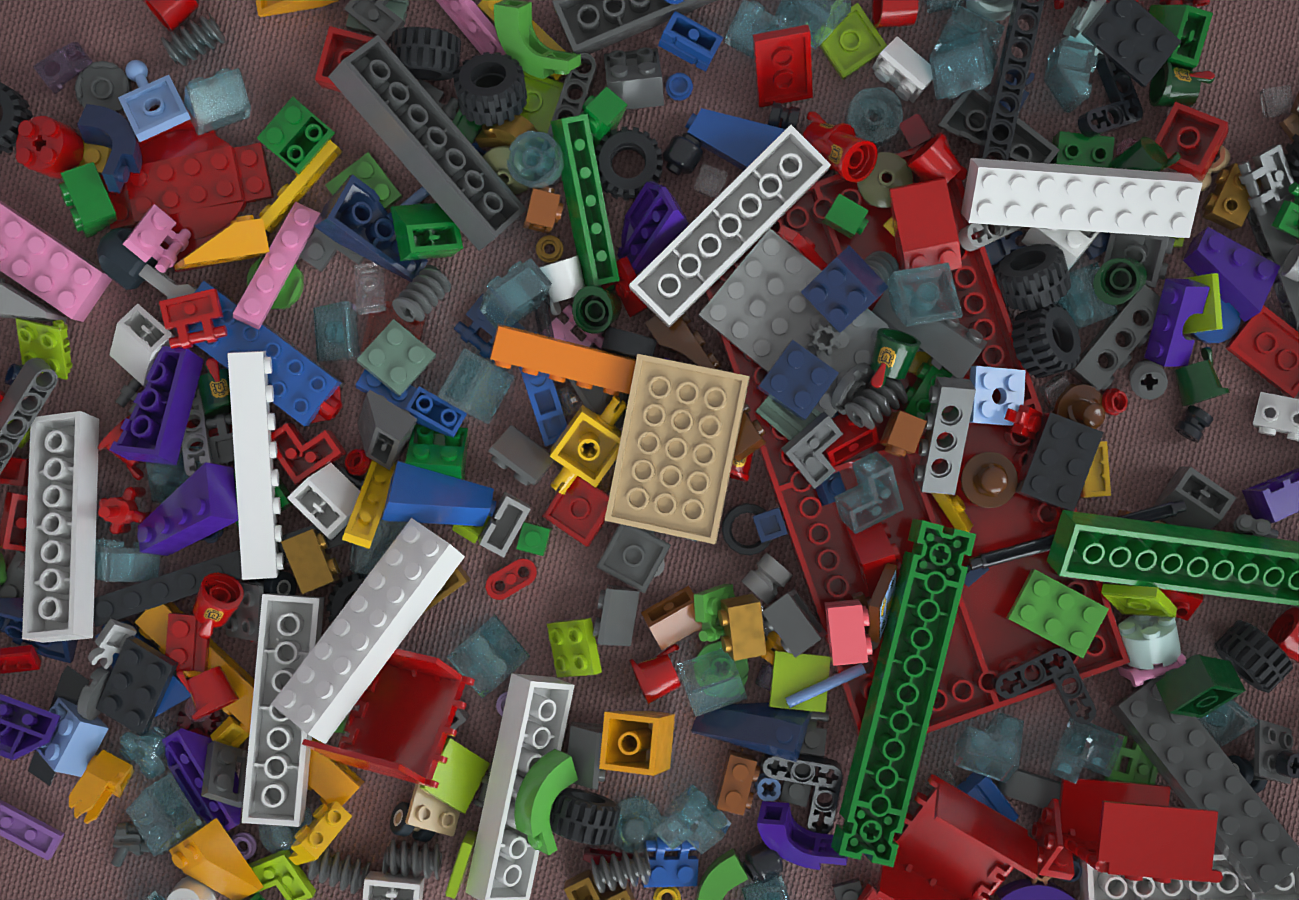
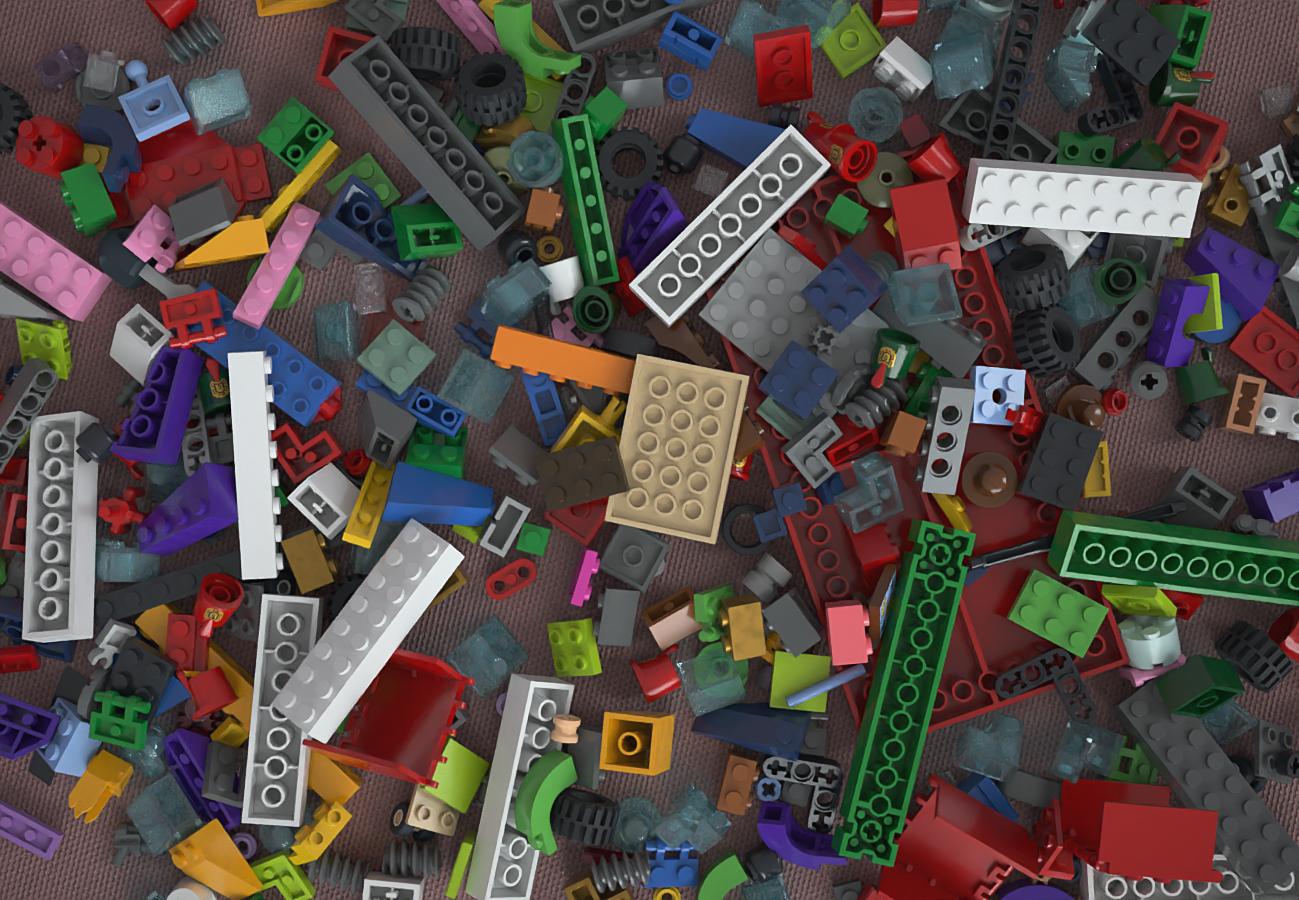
(95, 442): none -> black head
(102, 71): none -> clear bracket
(118, 728): none -> green plate
(202, 212): none -> dark grey slope
(516, 247): none -> black head
(565, 728): none -> light nougat wheel
(580, 587): none -> dark pink plate
(582, 473): none -> dark brown plate
(789, 499): none -> dark blue plate
(1242, 404): none -> nougat brick

